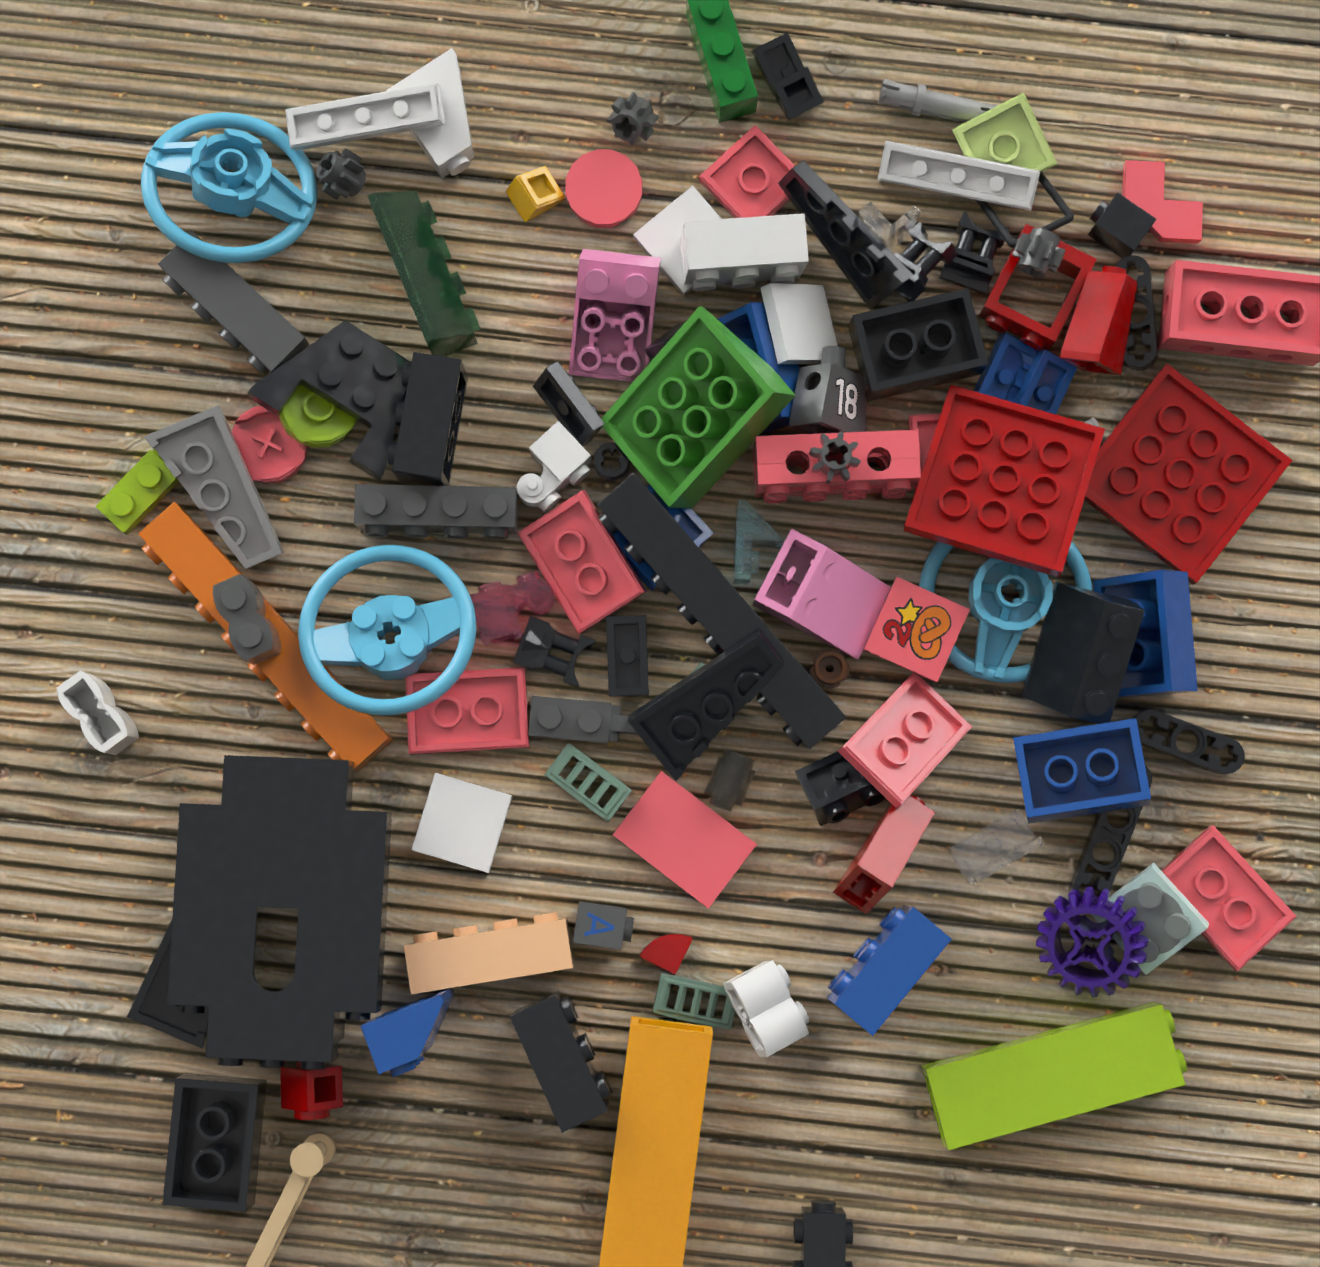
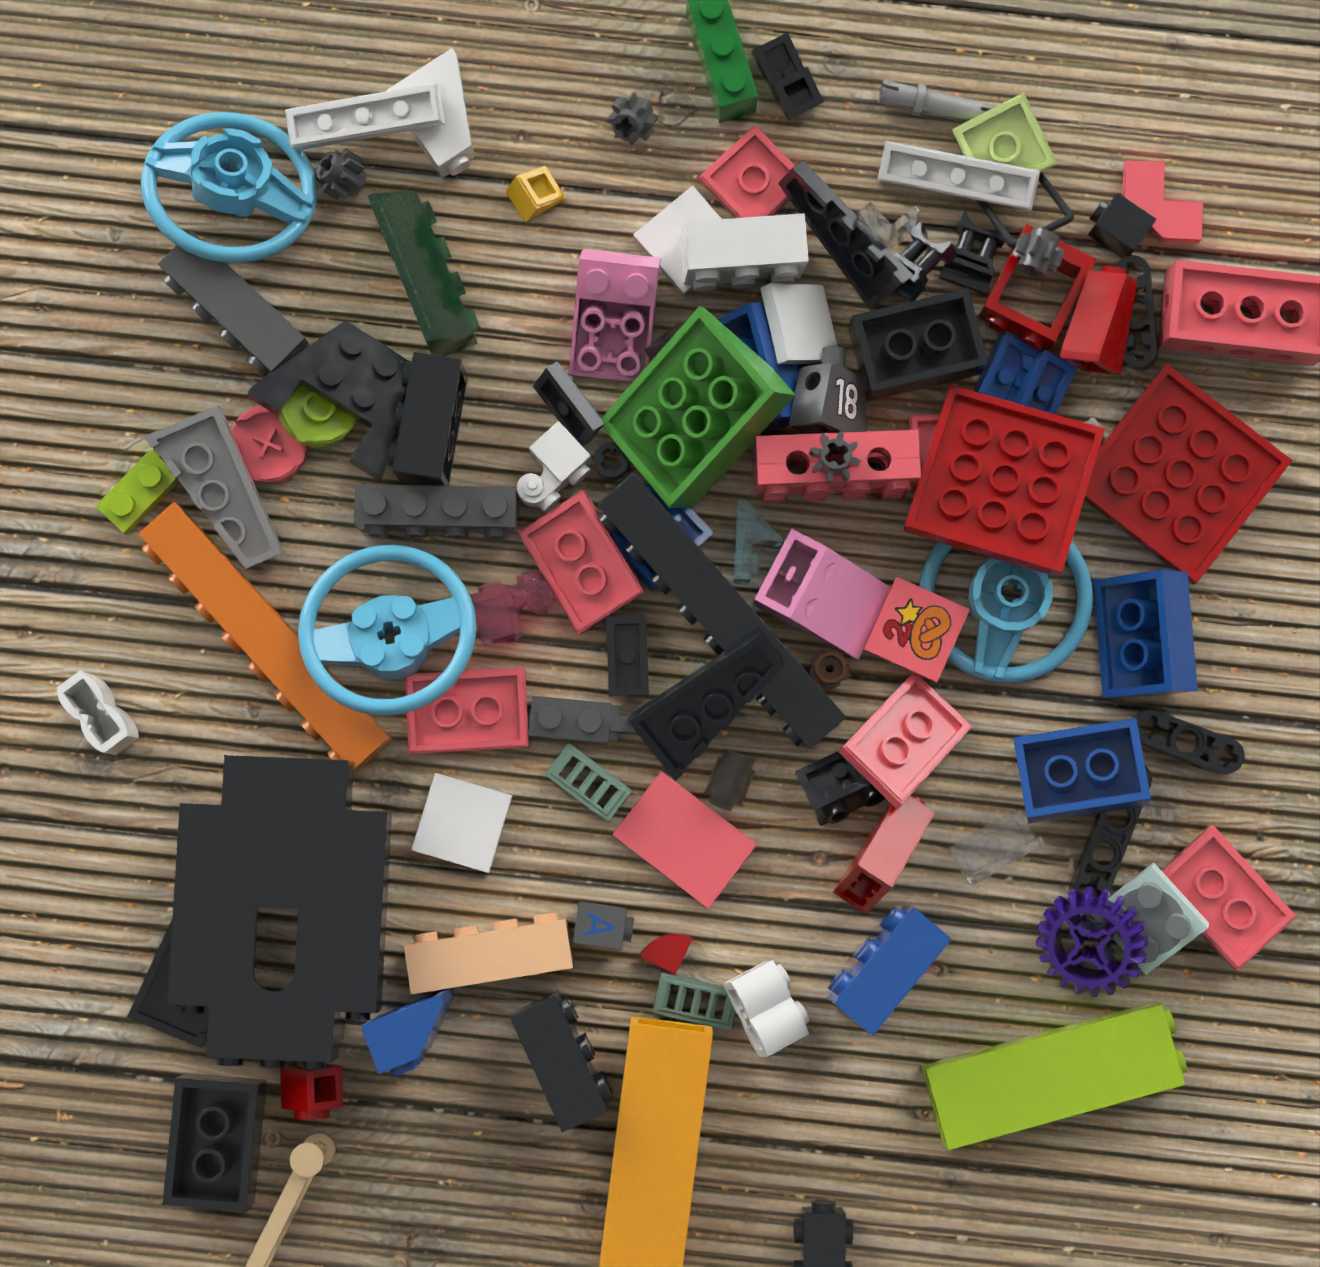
(249, 630): dark grey brick -> none
(536, 647): black piece -> none
(603, 188): coral tile -> none
(1083, 652): black slope -> none

